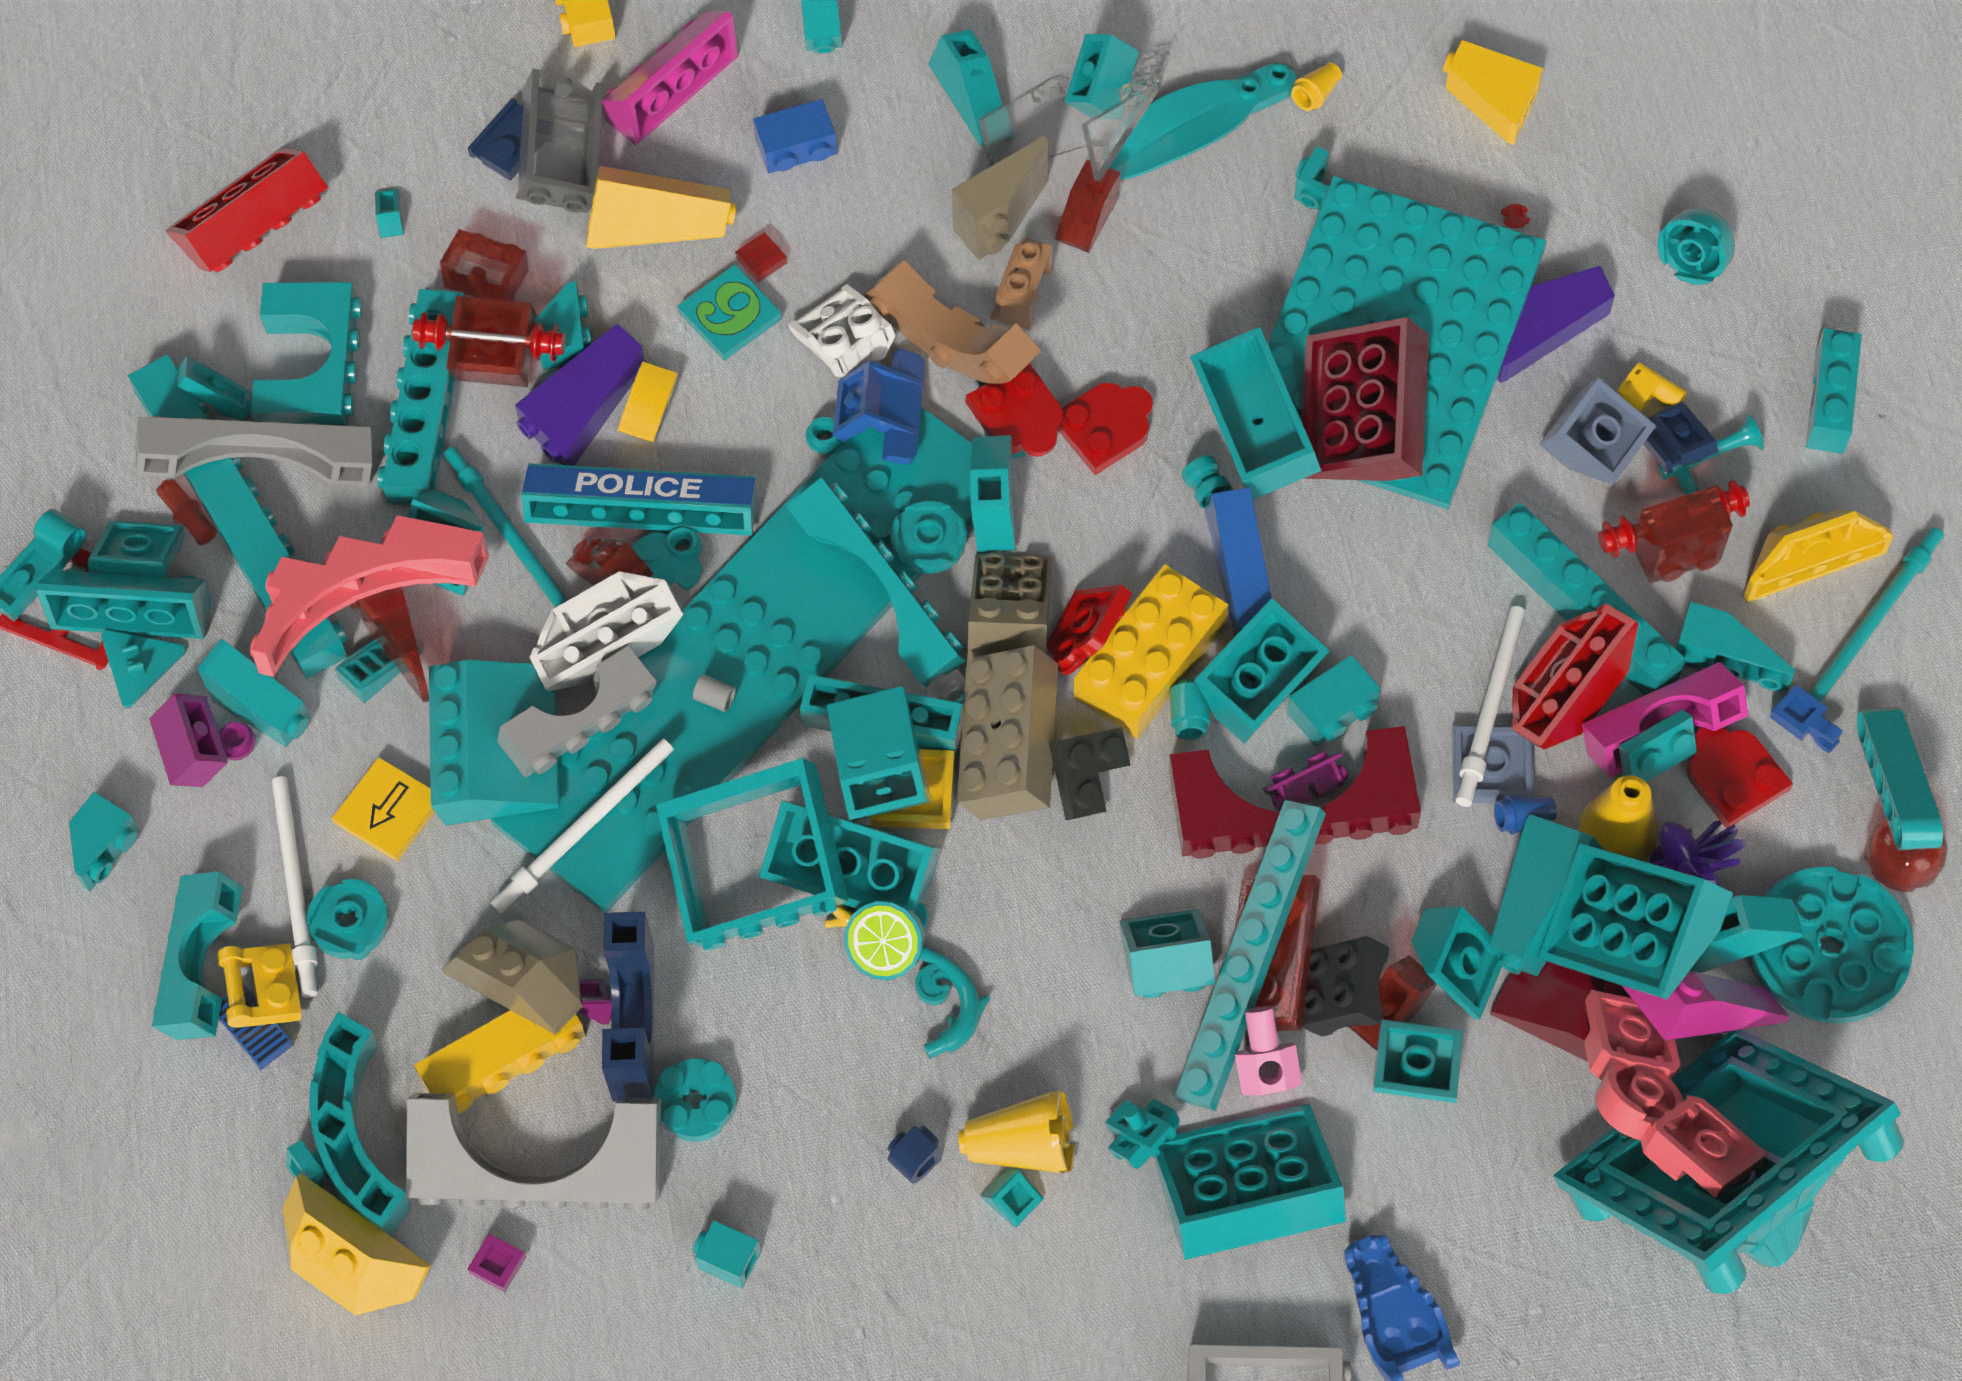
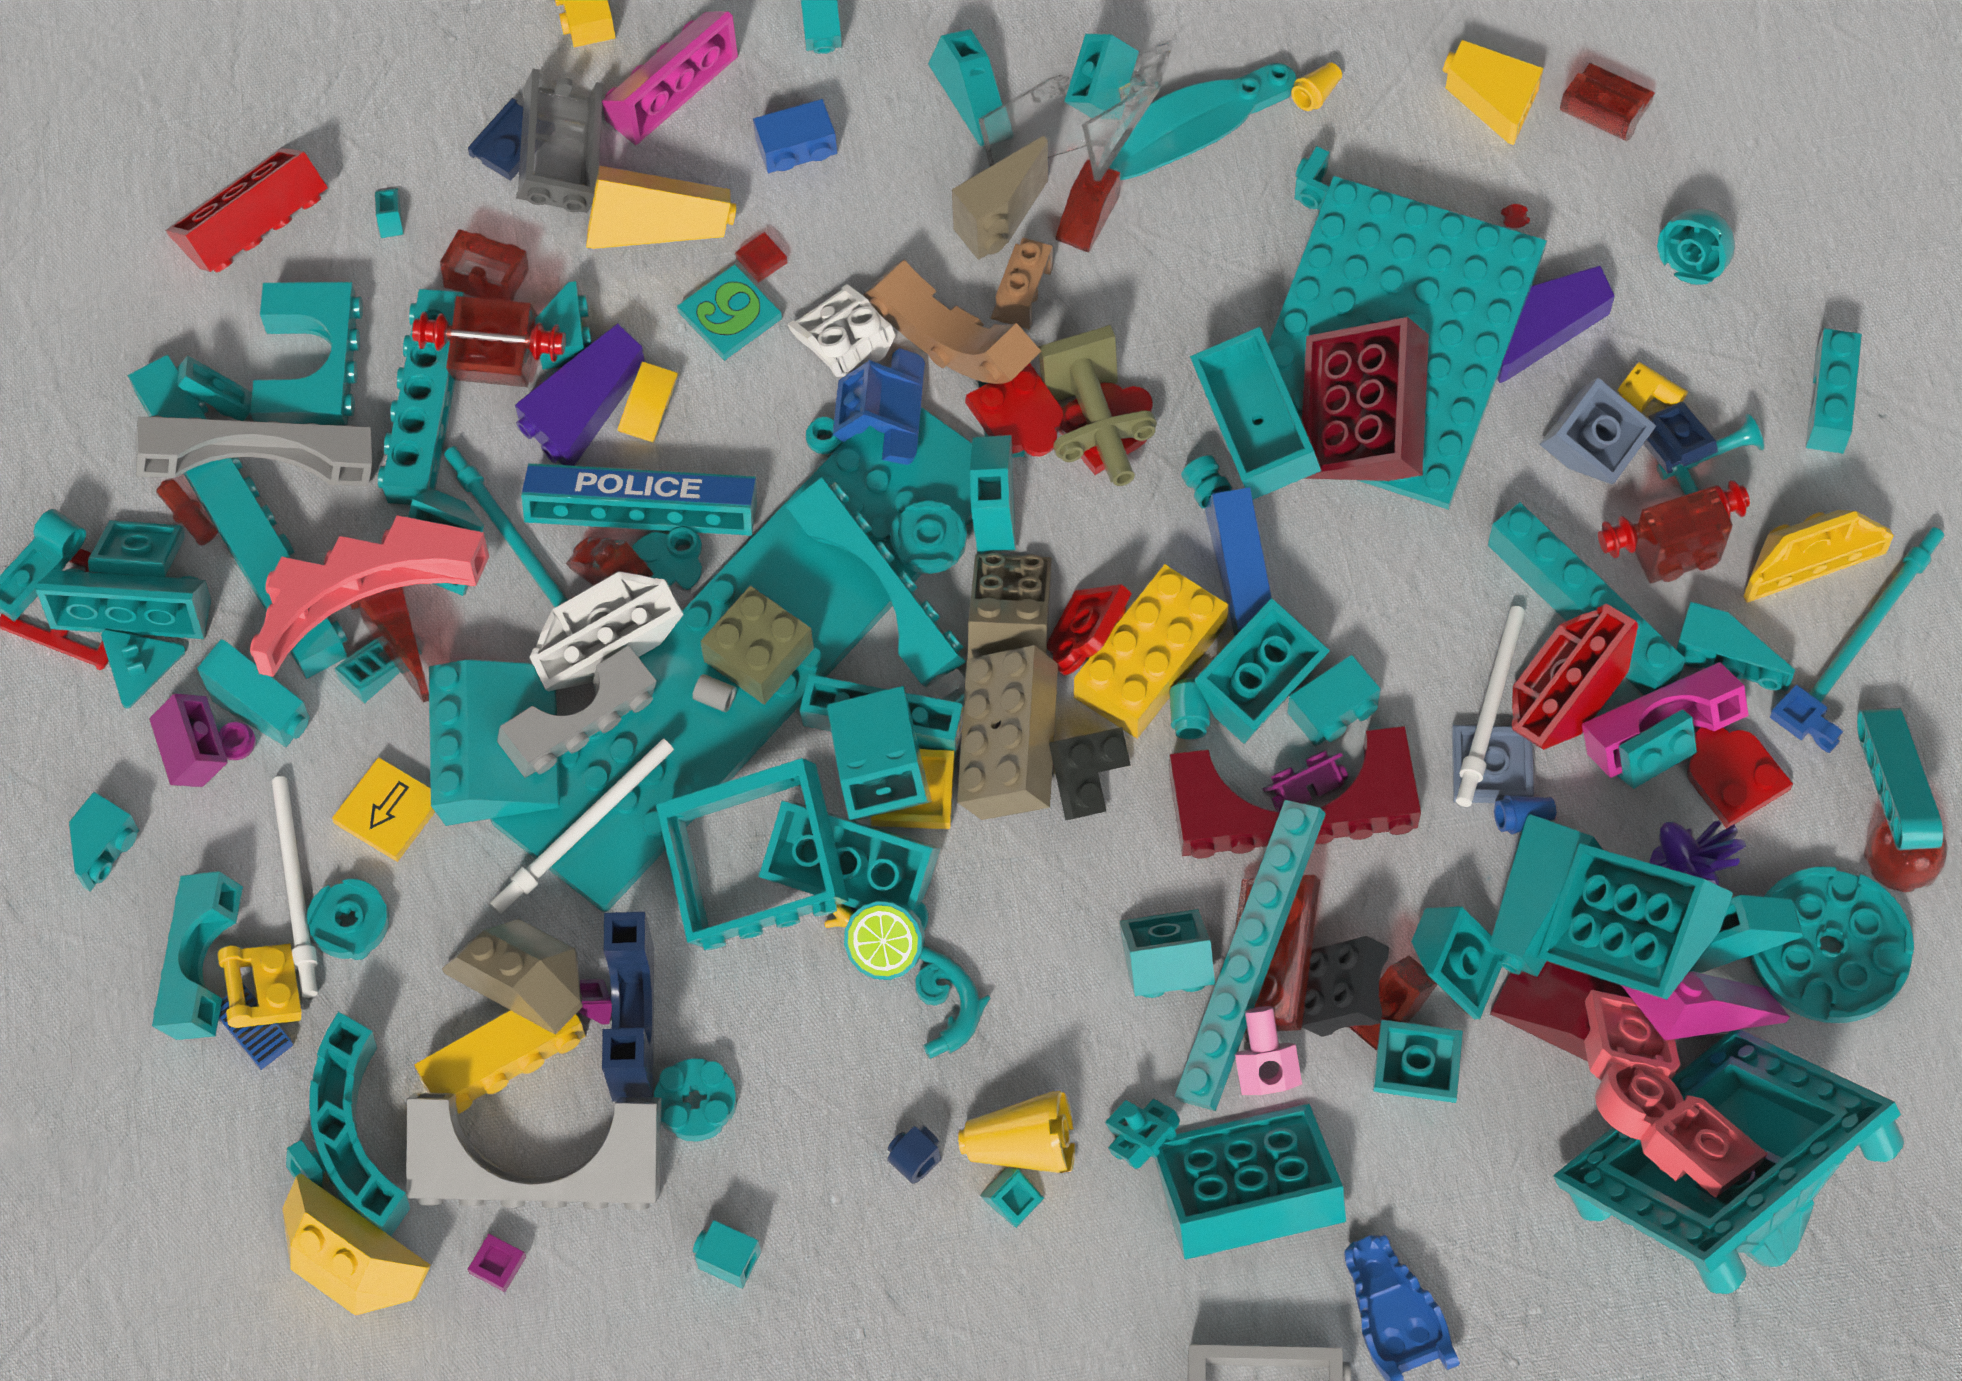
(757, 644): none -> olive piece
(1077, 369): none -> olive piece
(1606, 101): none -> clear red brick
(1623, 818): yellow cone -> none

